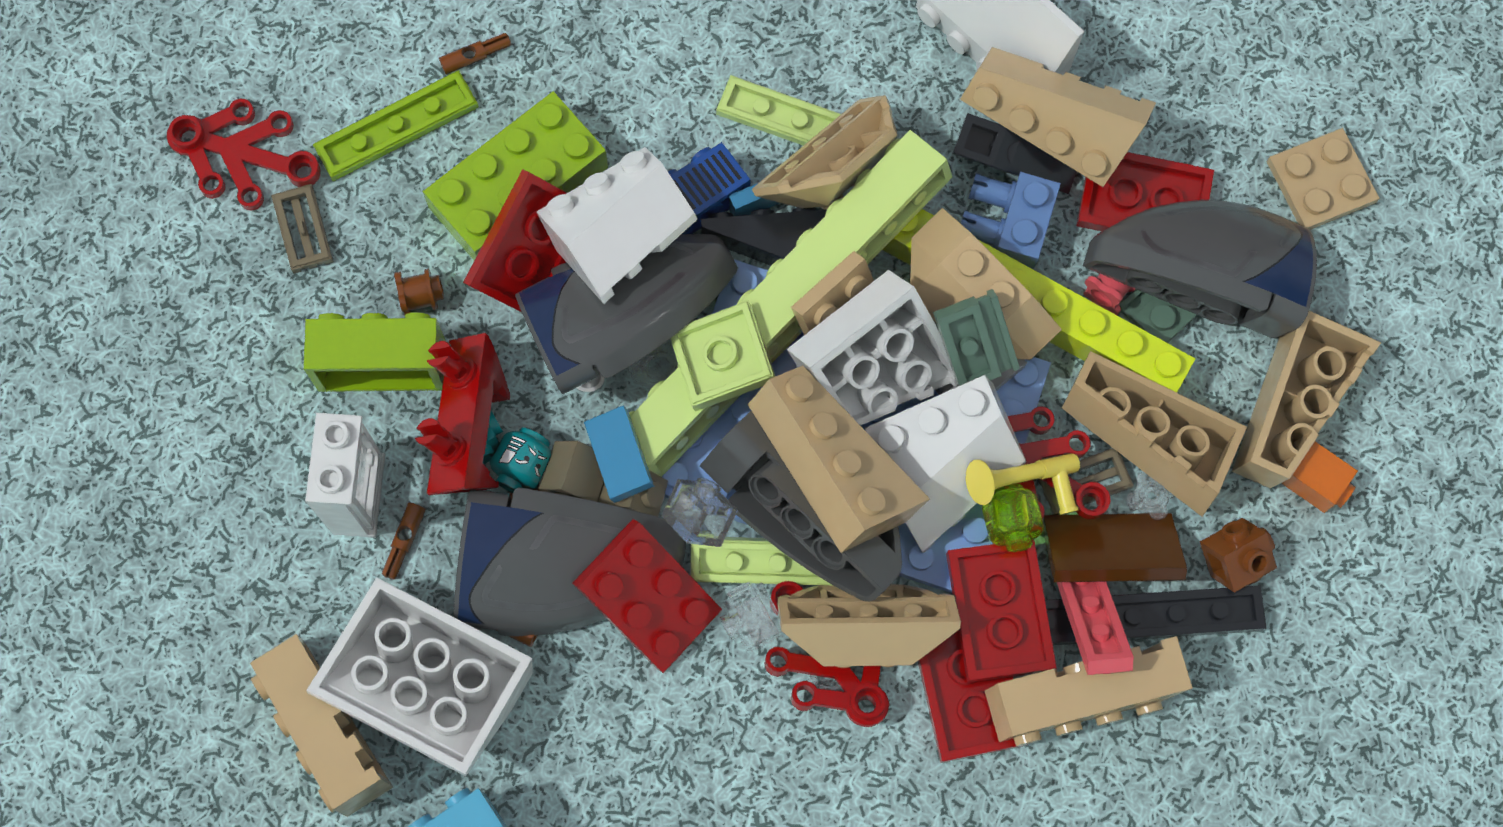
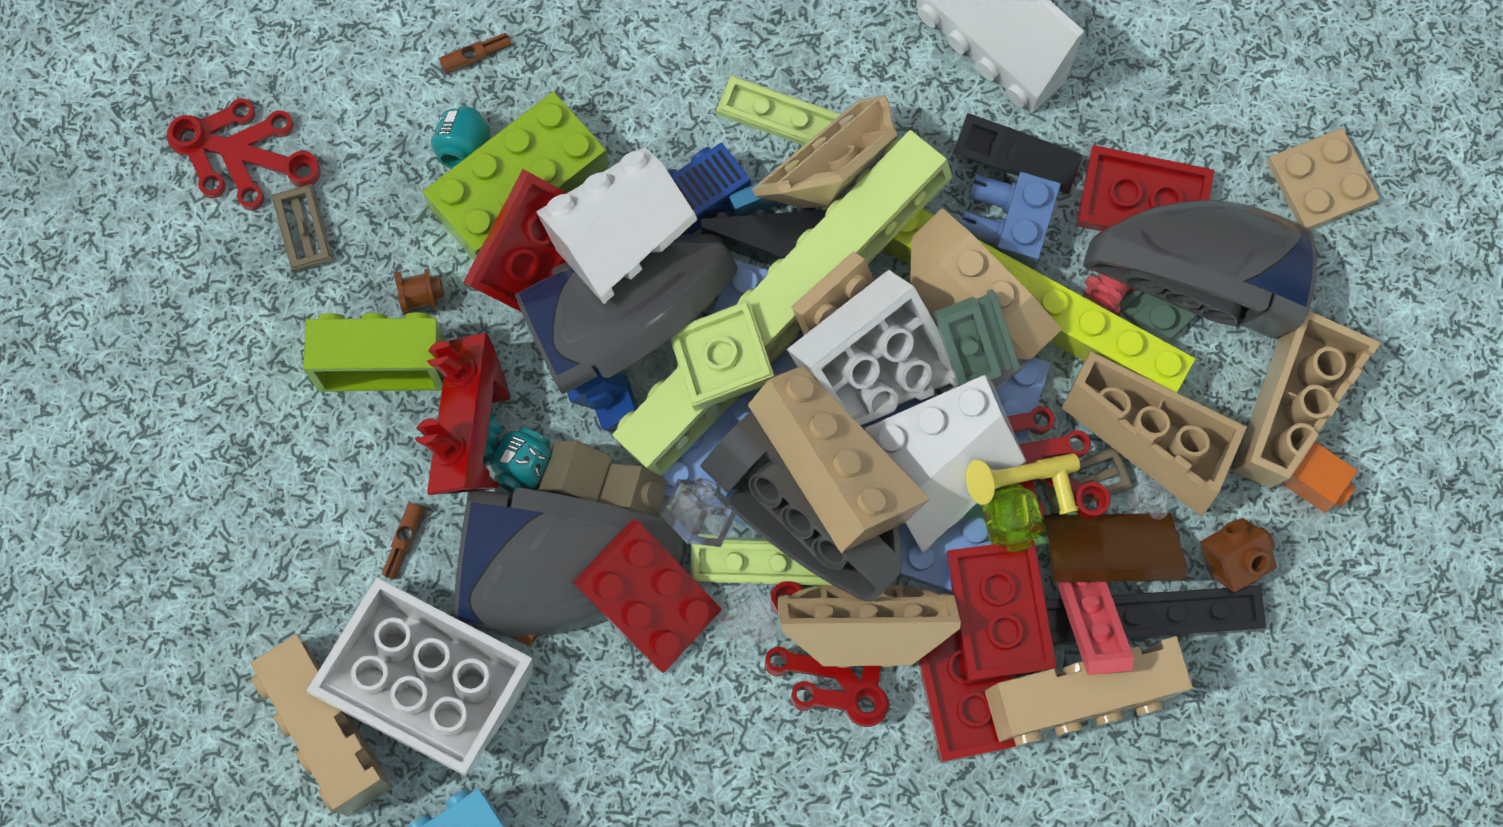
(345, 475): white door -> none
(395, 125): lime tile -> none
(459, 135): none -> teal head
(608, 397): none -> blue bracket
(619, 454): dark azure tile -> none
(1058, 112): tan wedge -> none

